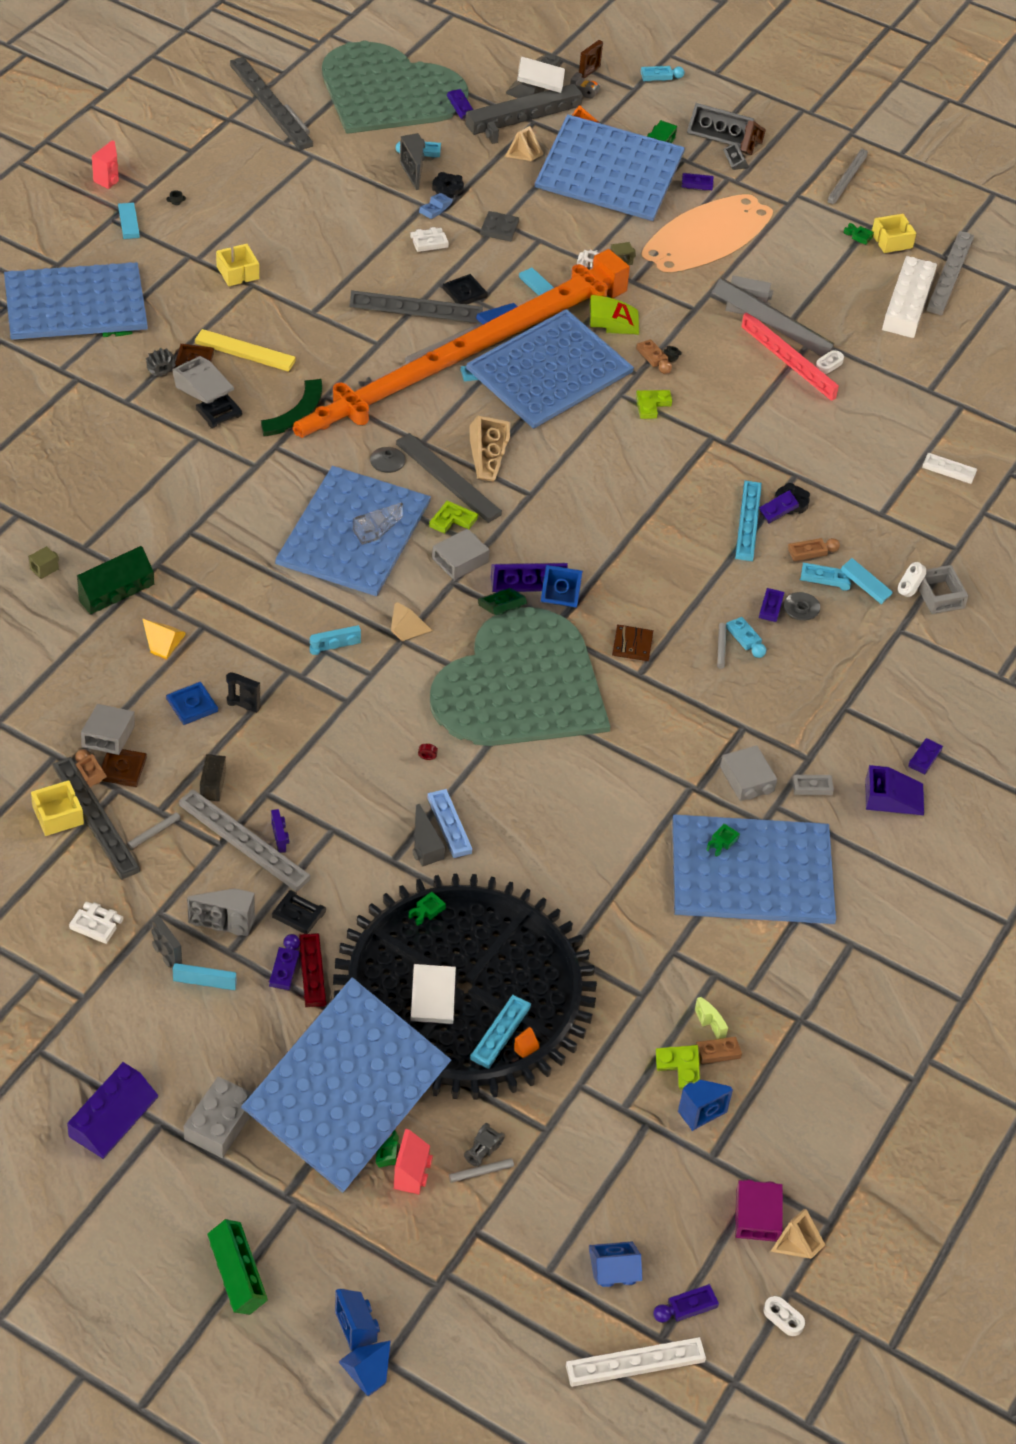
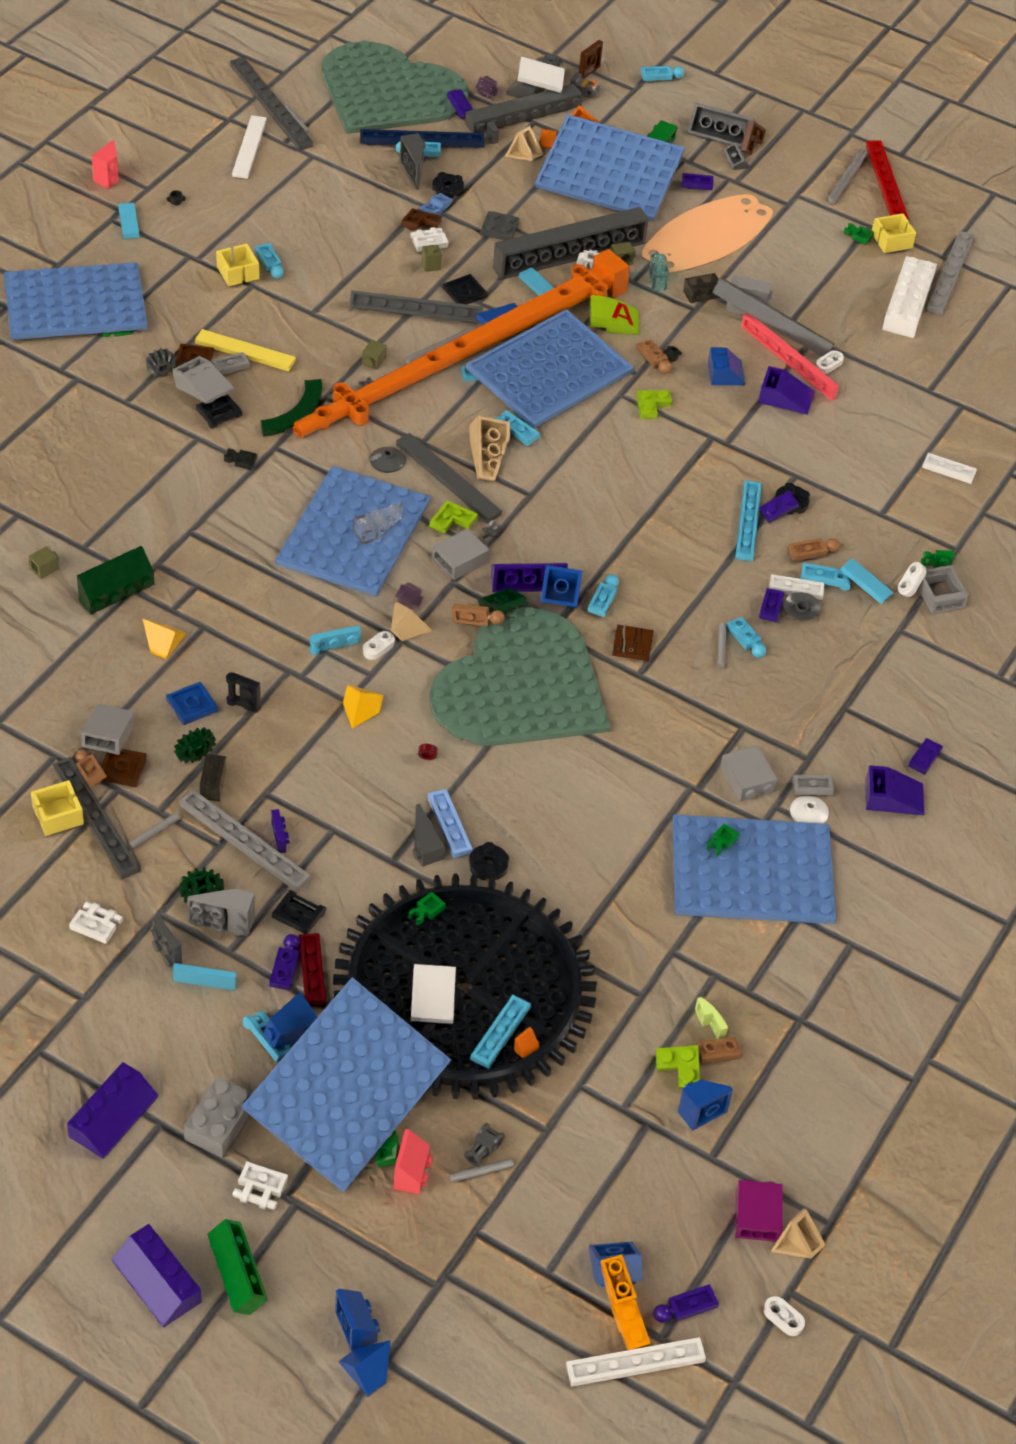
(157, 1276): none -> dark purple slope
(194, 745): none -> dark green gear
(200, 883): none -> dark green gear
(231, 363): none -> light grey plate
(243, 459): none -> pearl dark grey plate
(249, 147): none -> white tile
(257, 1025): none -> medium azure plate
(262, 1180): none -> white plate
(269, 260): none -> medium azure plate
(290, 1022): none -> blue slope
(361, 704): none -> yellow slope
(374, 354): none -> olive brick
(378, 645): none -> white plate
(409, 595): none -> head
(417, 217): none -> reddish brown plate
(431, 258): none -> olive brick
(447, 139): none -> dark blue plate
(476, 615): none -> medium nougat plate
(487, 87): none -> head
(491, 529): none -> flat silver plant
(491, 852): none -> black plate
(519, 429): none -> medium azure plate
(547, 138): none -> orange slope
(566, 242): none -> dark grey brick
(604, 596): none -> medium azure plate
(623, 1303): none -> light orange slope
(658, 272): none -> clear light blue brick
(700, 288): none -> clear smoke brick
(724, 367): none -> blue slope
(785, 391): none -> dark purple slope
(792, 585): none -> white tile
(809, 810): none -> white dish
(885, 178): none -> red plate
(939, 559): none -> green plate

